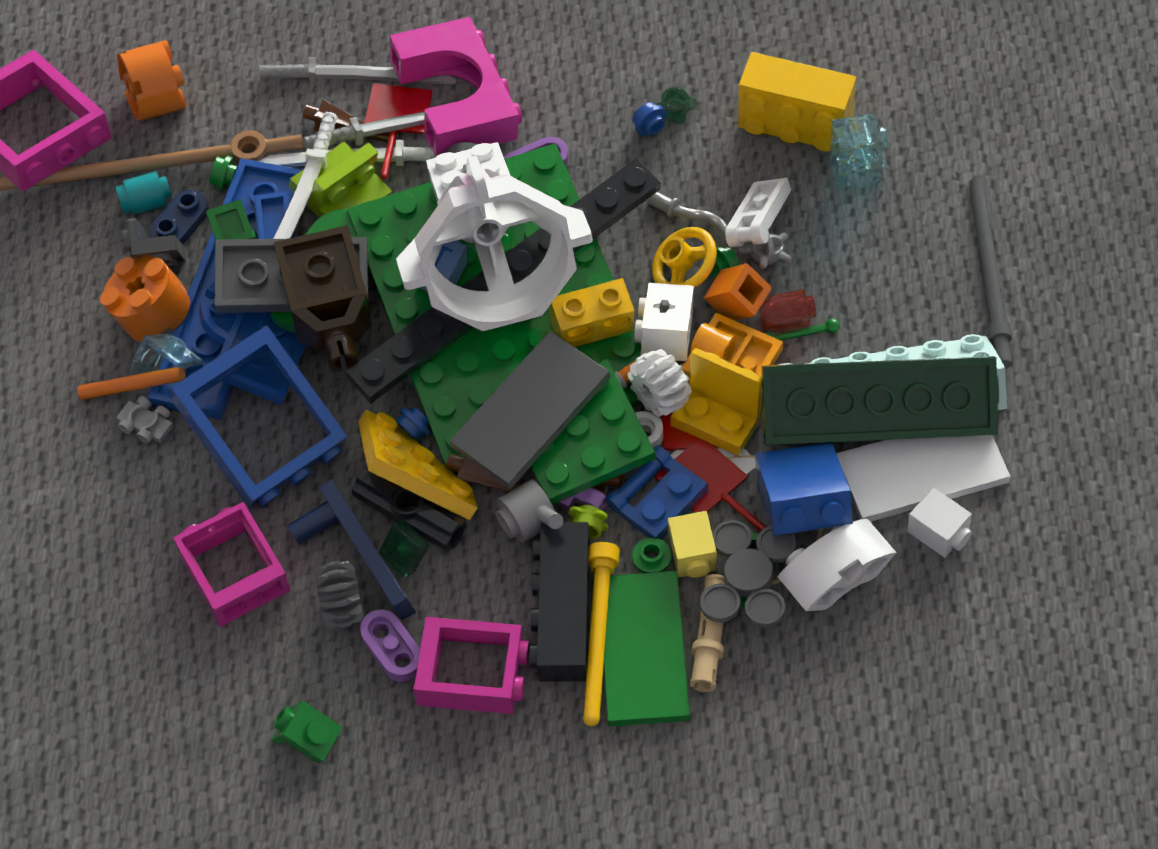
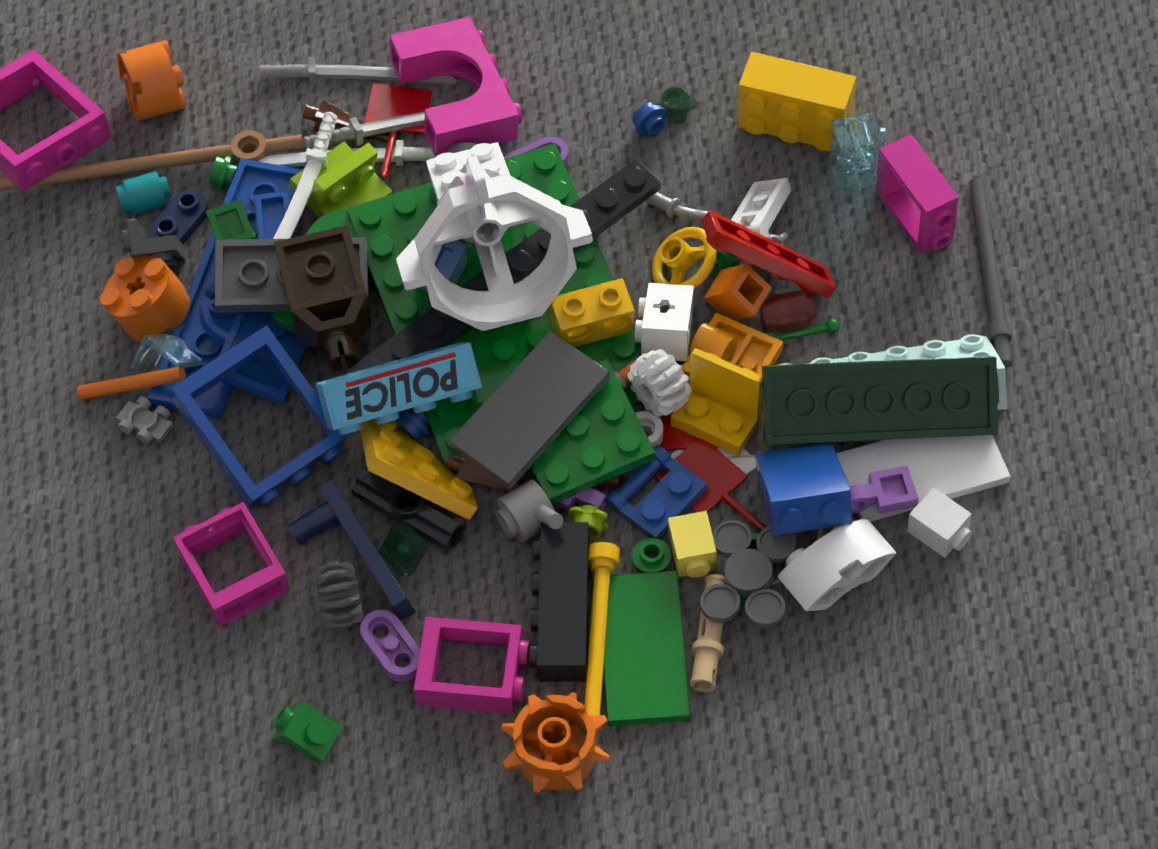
(398, 386): none -> medium azure brick
(535, 747): none -> orange brick
(774, 257): none -> red plate
(887, 489): none -> medium lavender plate
(917, 194): none -> dark pink window

